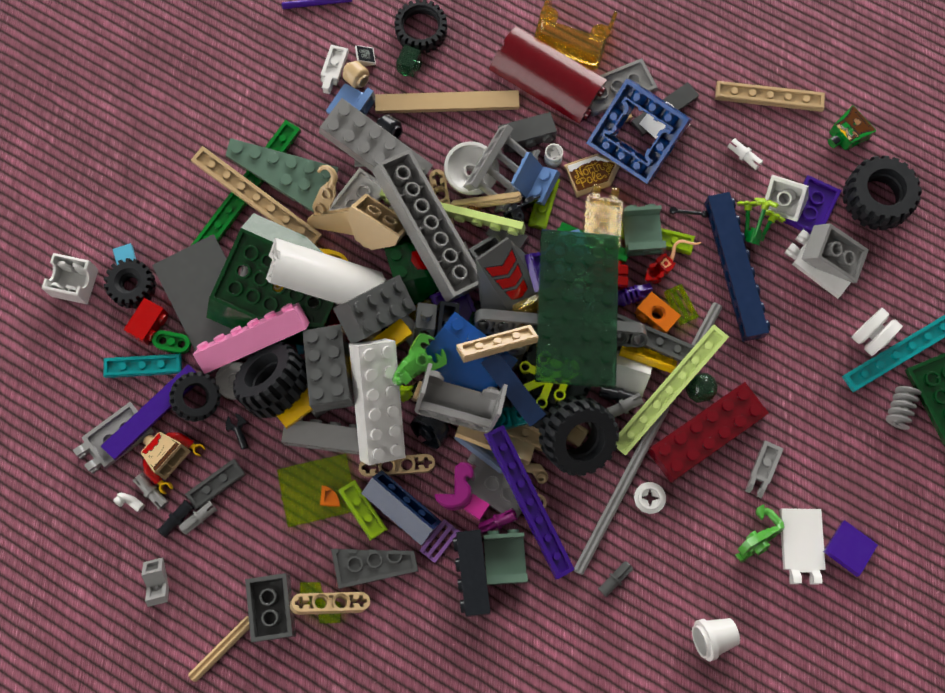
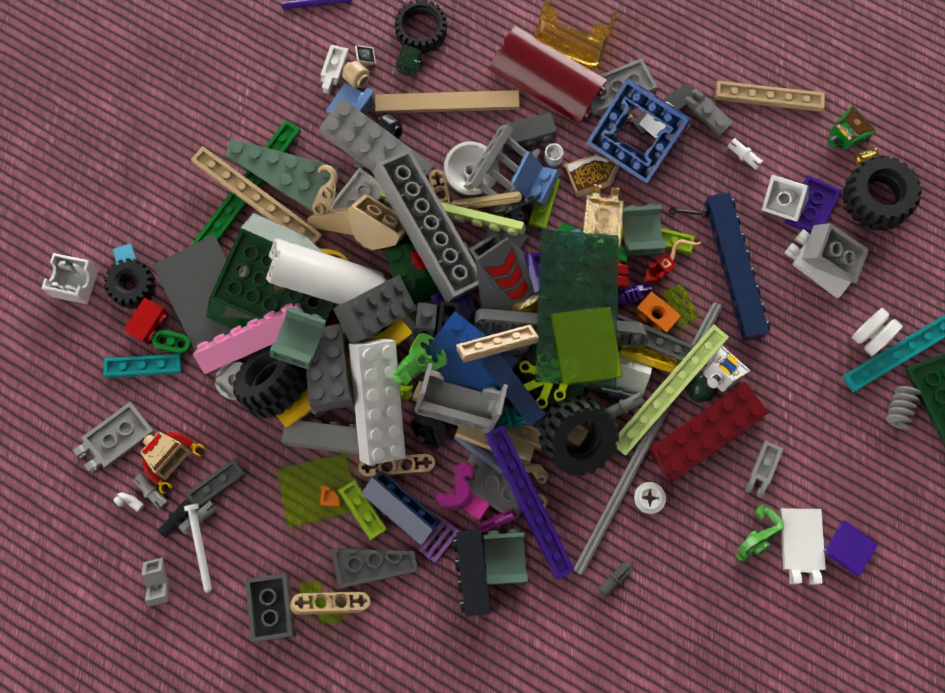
(143, 419): dark purple tile -> none
(199, 546): none -> white bar
(203, 381): black tyre -> none
(220, 650): tan axle -> none
(238, 430): black bar -> none
(298, 338): none -> sand green panel
(586, 345): none -> clear neon green piece
(708, 112): none -> light grey hinge
(715, 637): white piece -> none
(724, 370): none -> white torso
(754, 235): plant -> none
(860, 156): none -> clear yellow bush

